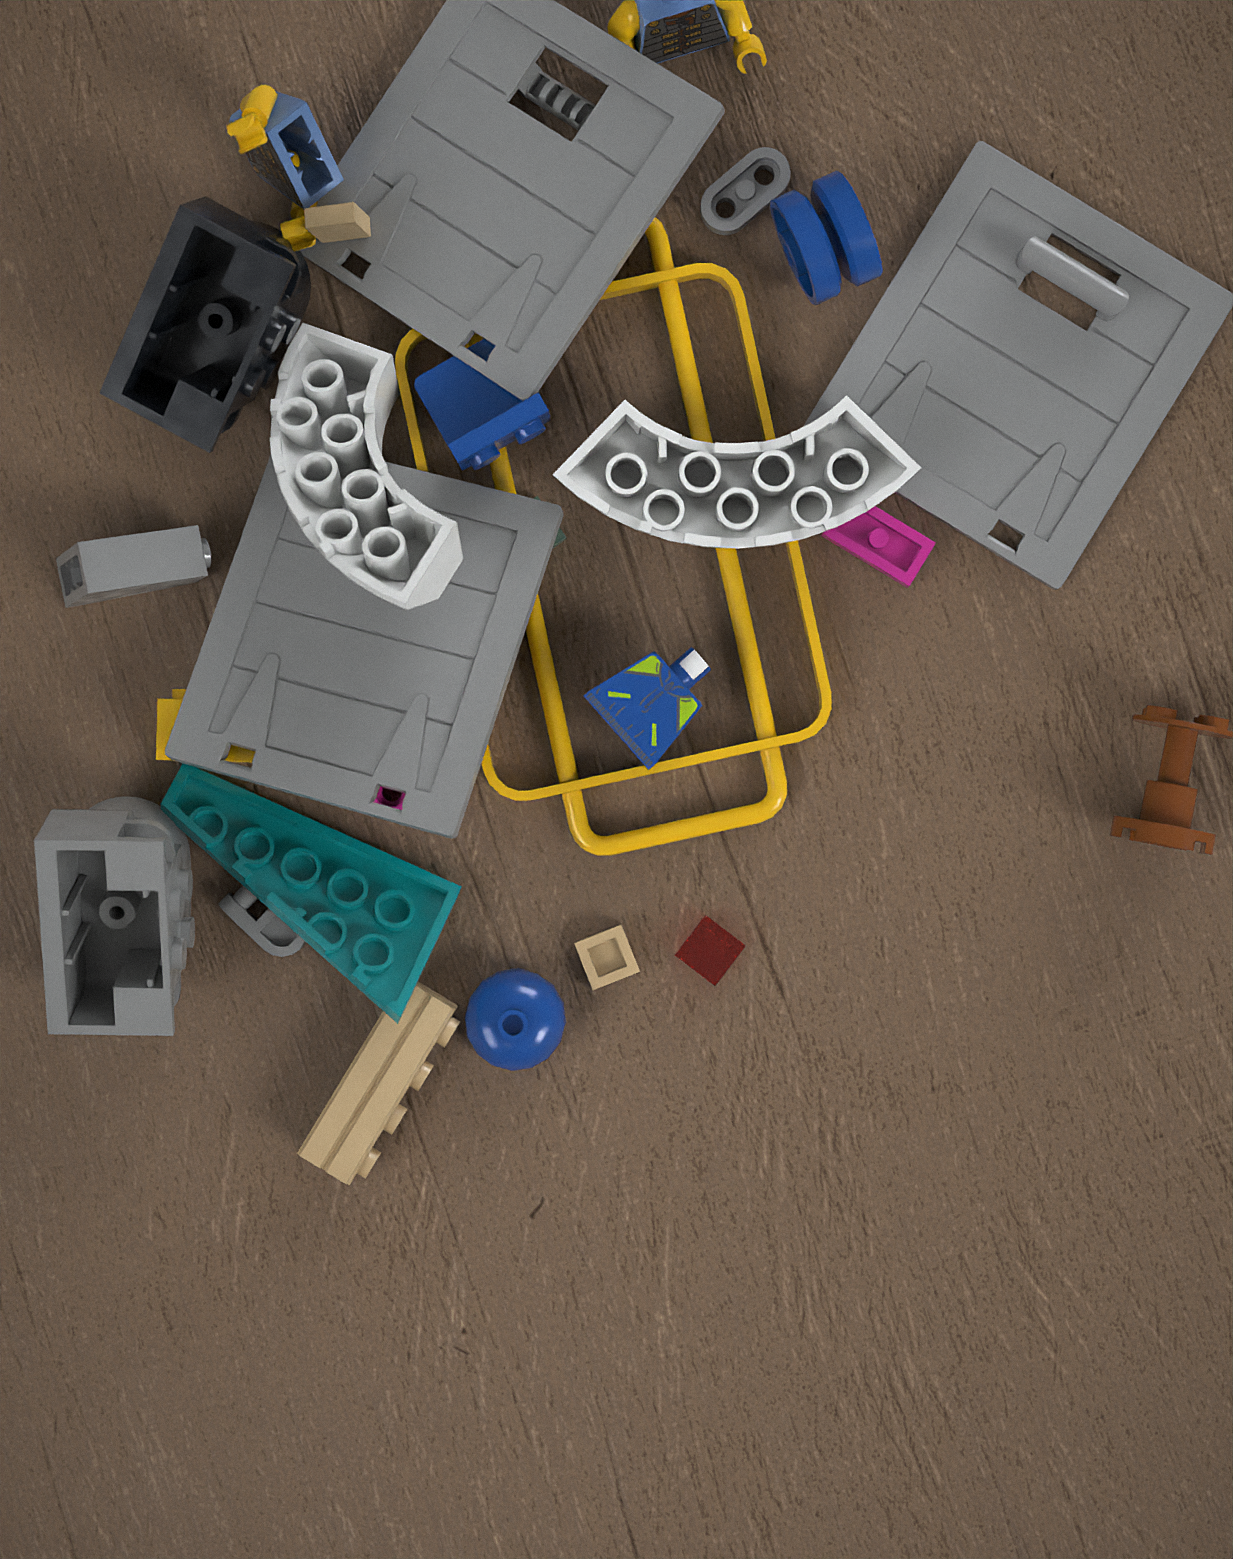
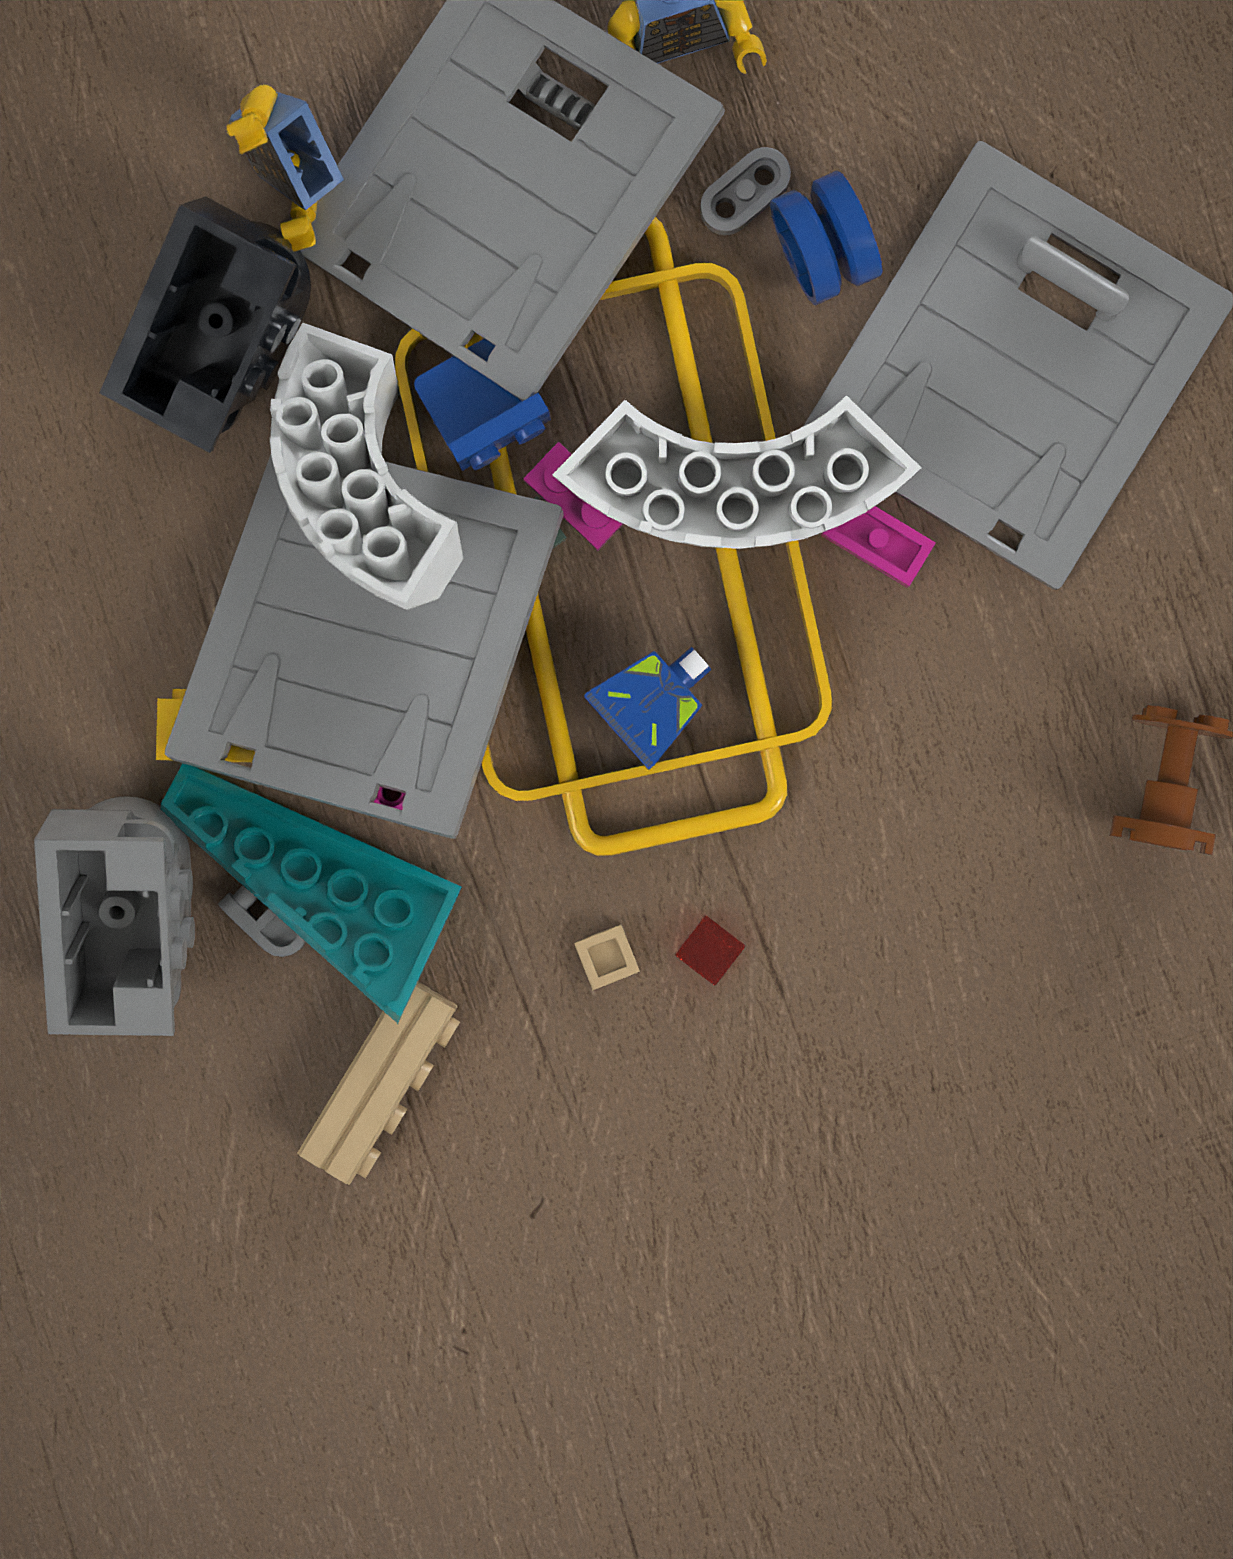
(132, 565): light grey slope -> none
(337, 222): tan tile -> none
(515, 1019): blue cylinder -> none
(585, 519): none -> dark pink plate

